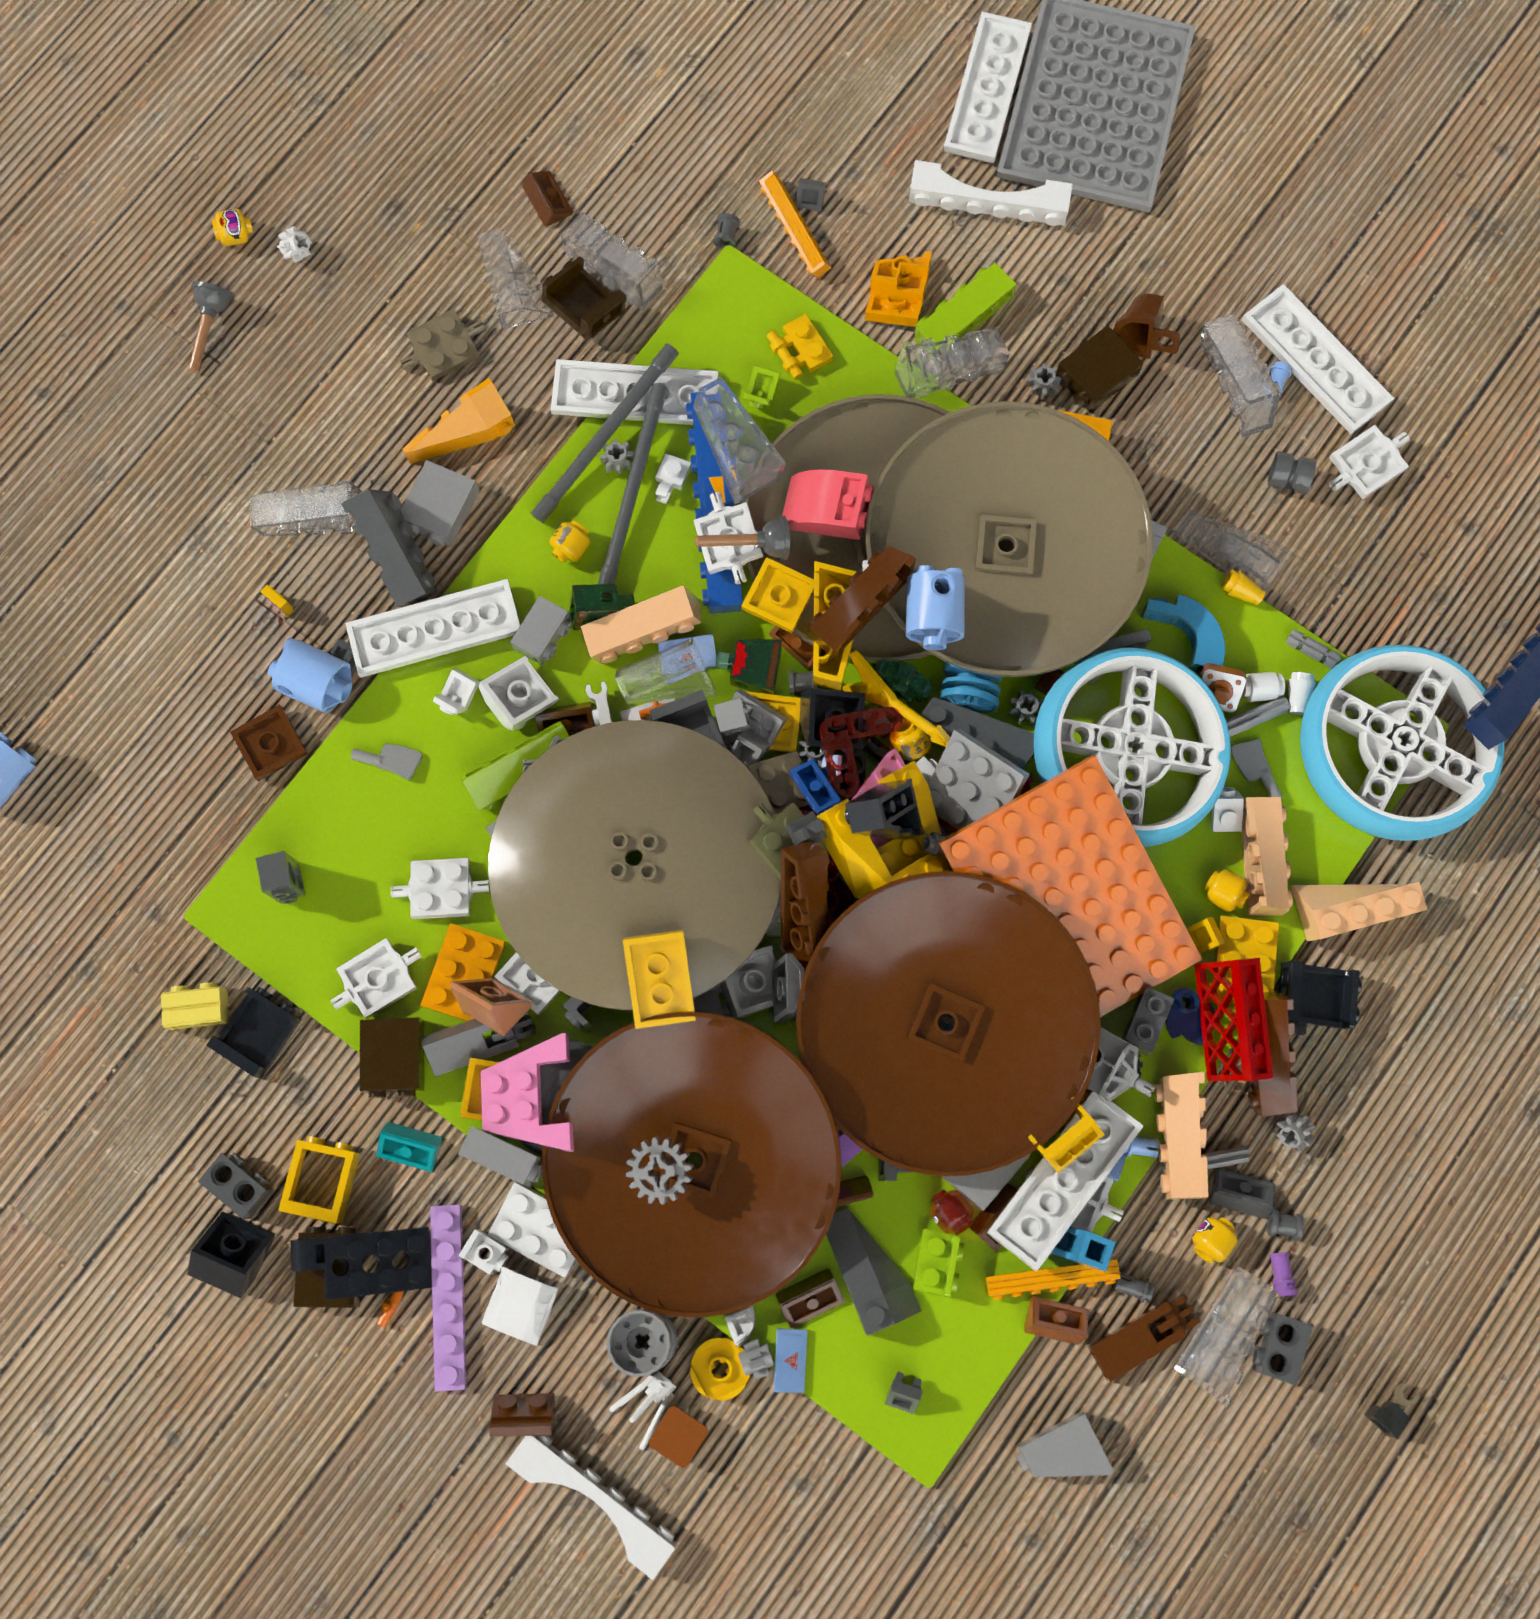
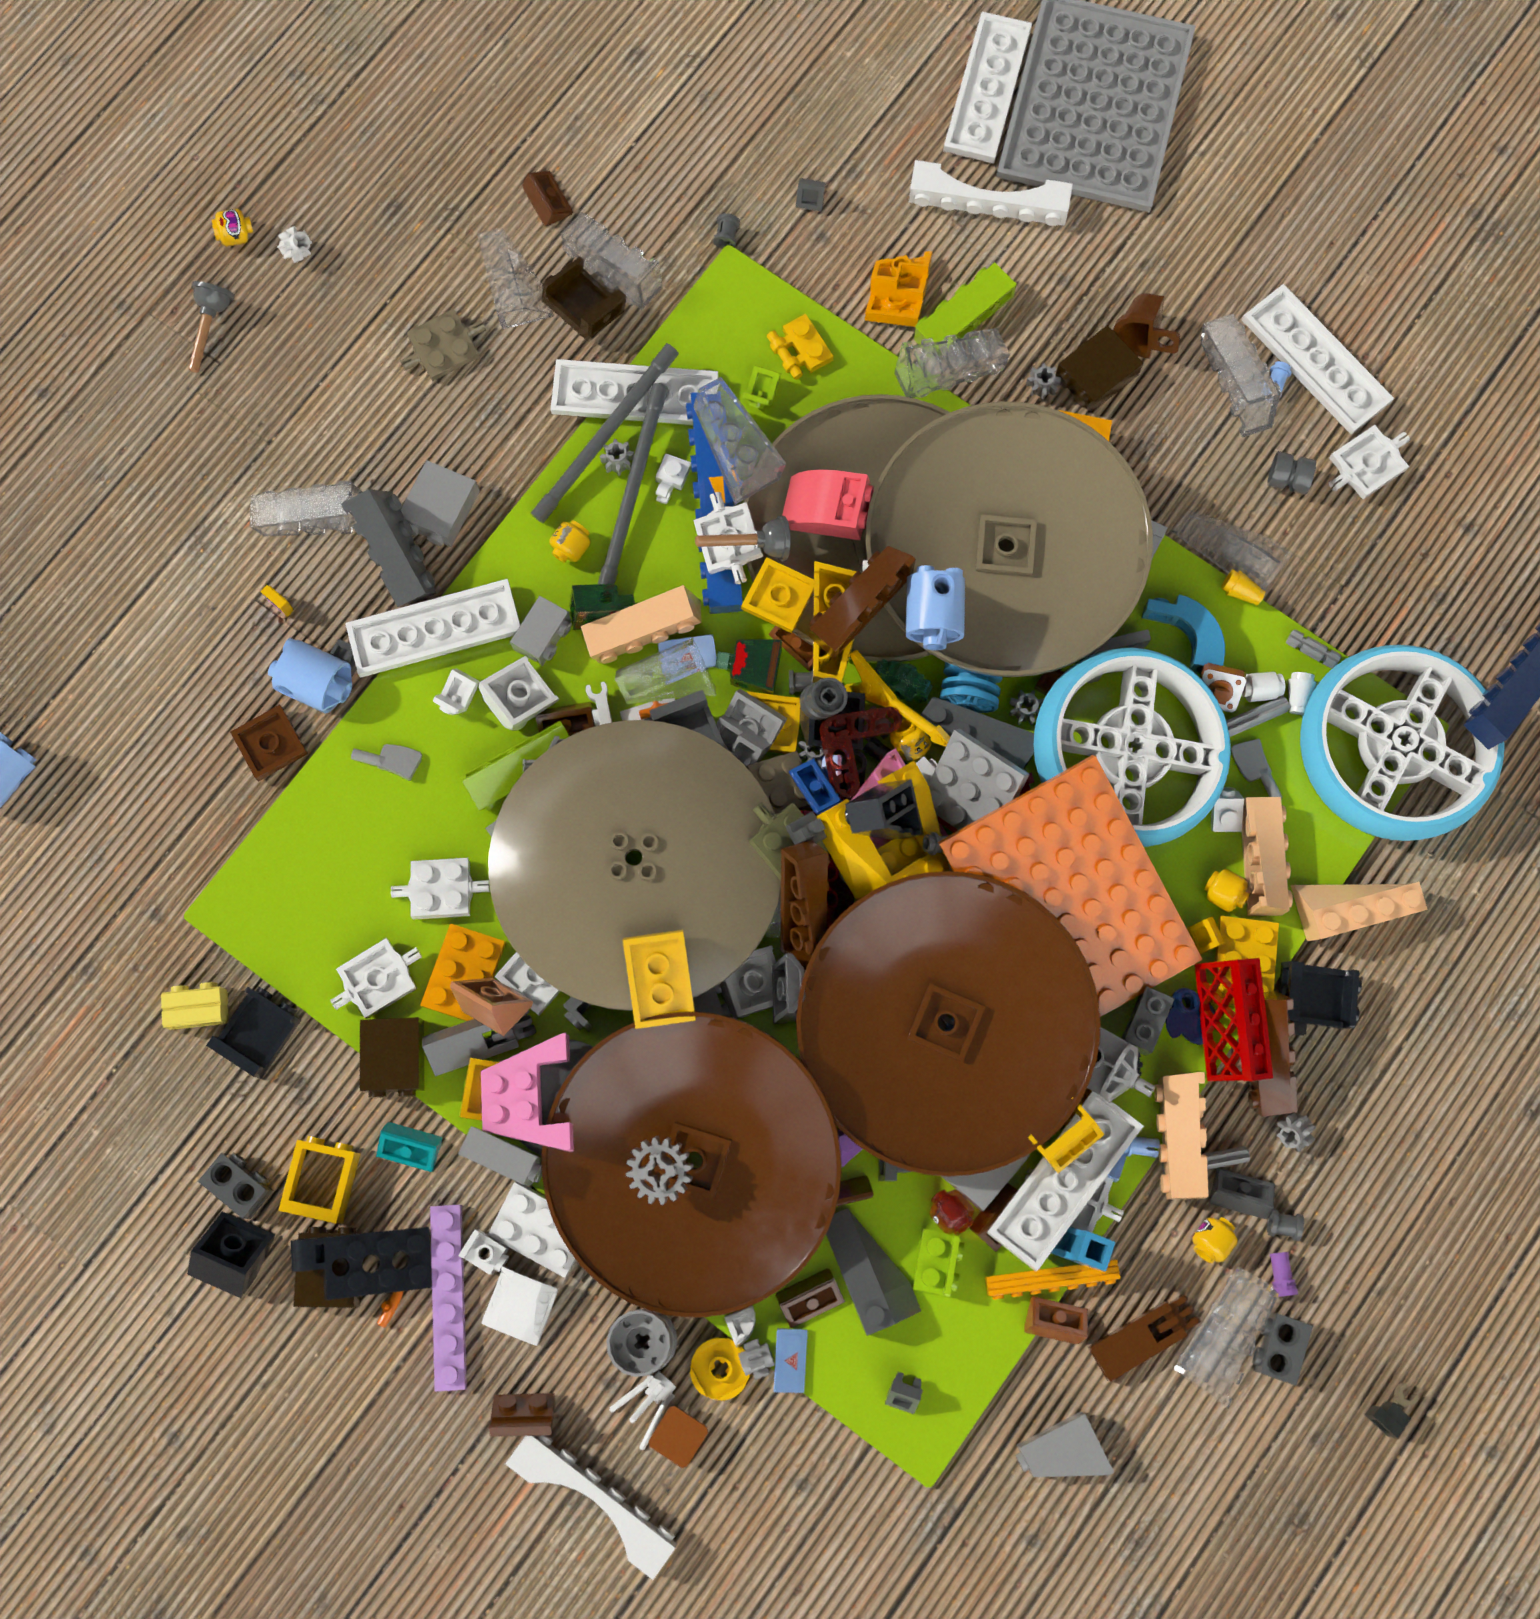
(280, 877): dark grey brick -> none
(474, 422): light orange wedge -> none
(732, 716): light grey piece -> none
(794, 224): light orange piece -> none
(817, 702): none -> dark grey wheel
(1135, 1287): dark grey pin -> none

